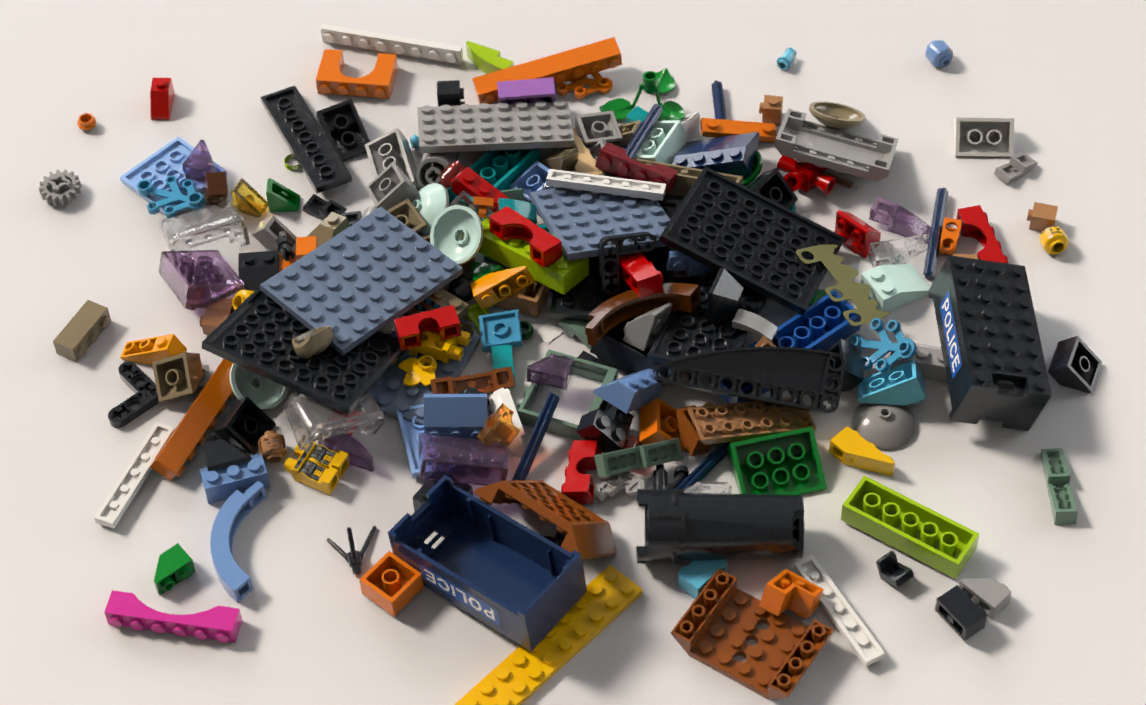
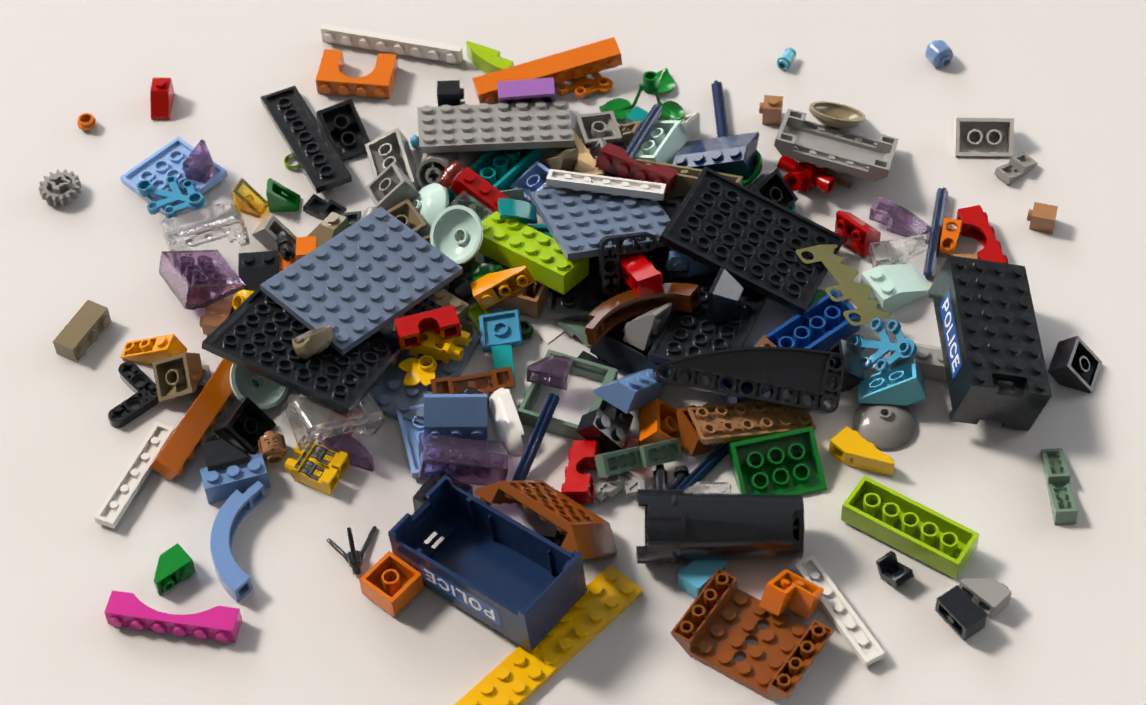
(215, 188): reddish brown brick -> none
(483, 205): orange tile -> none
(499, 427): clear orange brick -> none
(511, 225): red arch -> none
(721, 128): orange plate -> none
(754, 323): light grey slope -> none
(1053, 239): yellow head -> none

